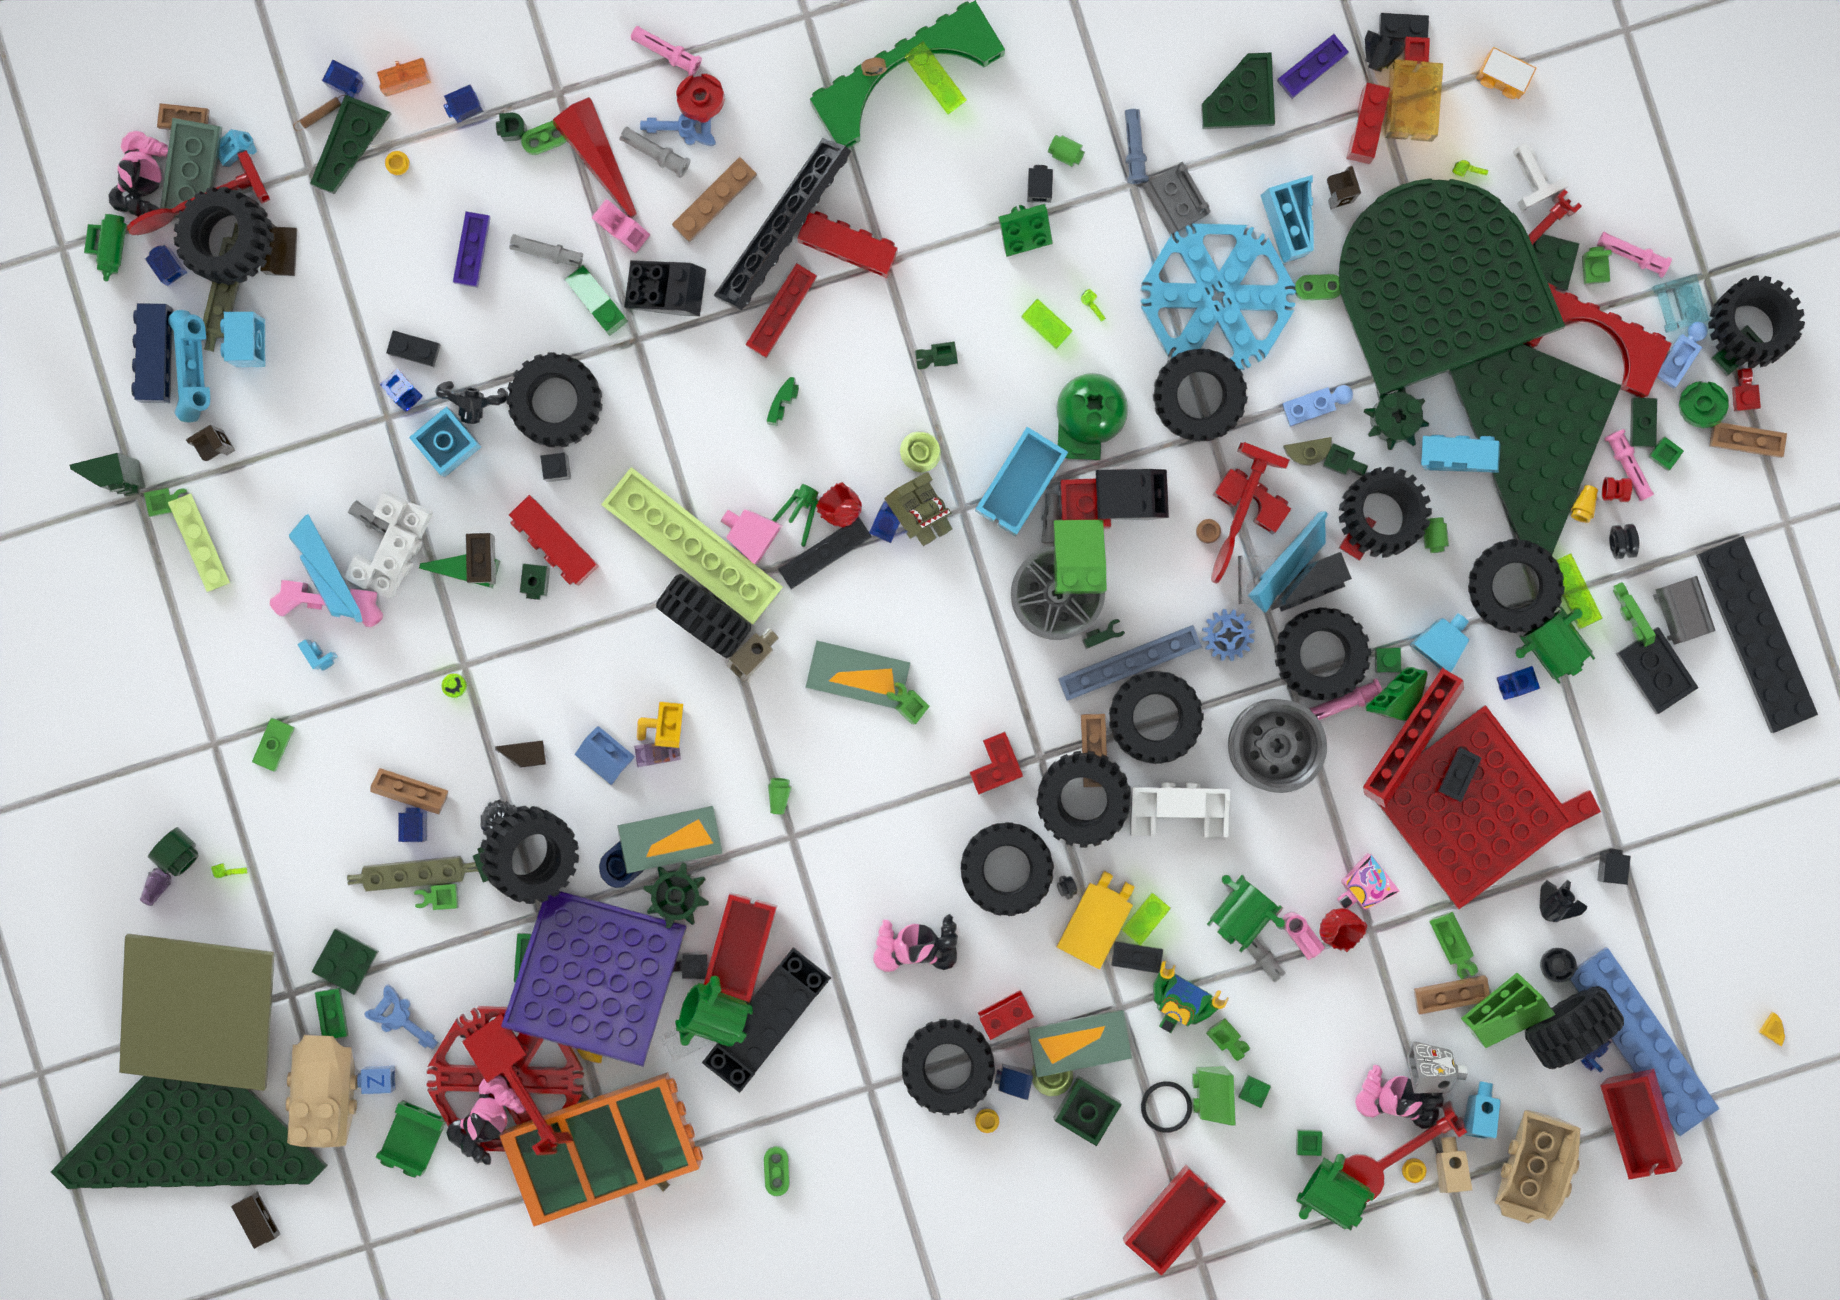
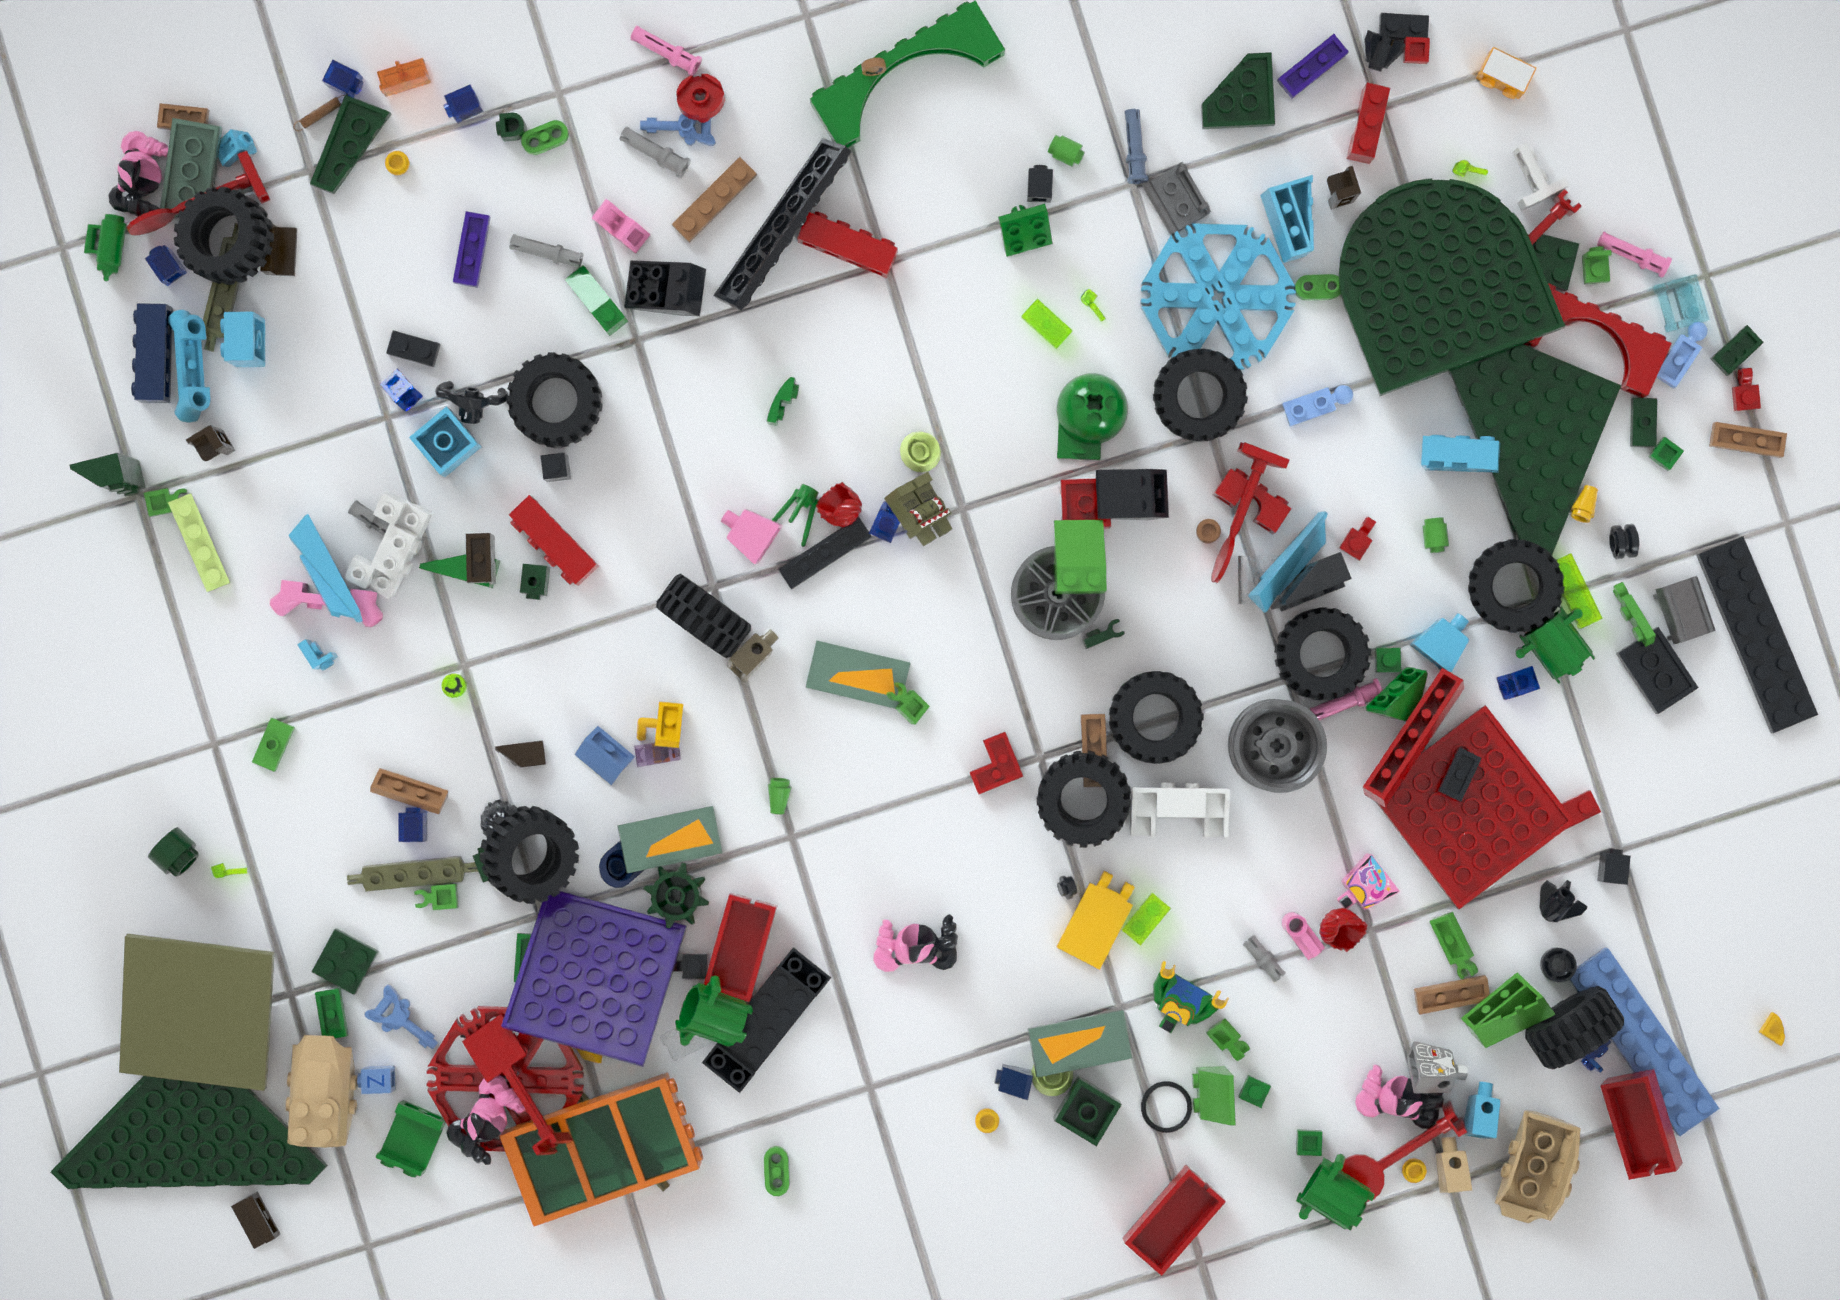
(154, 886): clear purple cone -> none
(585, 134): red wedge -> none
(692, 545): yellowish green plate -> none
(781, 310): red plate -> none
(935, 77): clear neon green plate -> none
(939, 354): dark green plate -> none
(948, 1100): black tyre -> none
(1005, 1014): red panel -> none
(1007, 902): black tyre -> none
(1021, 481): medium azure piece -> none
(1051, 513): light grey pin -> none
(1129, 662): sand blue plate -> none
(1137, 957): black plate -> none
(1226, 623): medium blue gear -> none
(1244, 913): green container -> none
(1309, 452): olive plate -> none
(1341, 460): dark green plate -> none
(1386, 426): dark green brick -> none
(1404, 493): black tyre -> none
(1414, 100): clear yellow piece -> none
(1616, 489): red wheel -> none
(1624, 454): bright pink pin -> none
(1703, 404): green tile -> none
(1774, 303): black tyre -> none

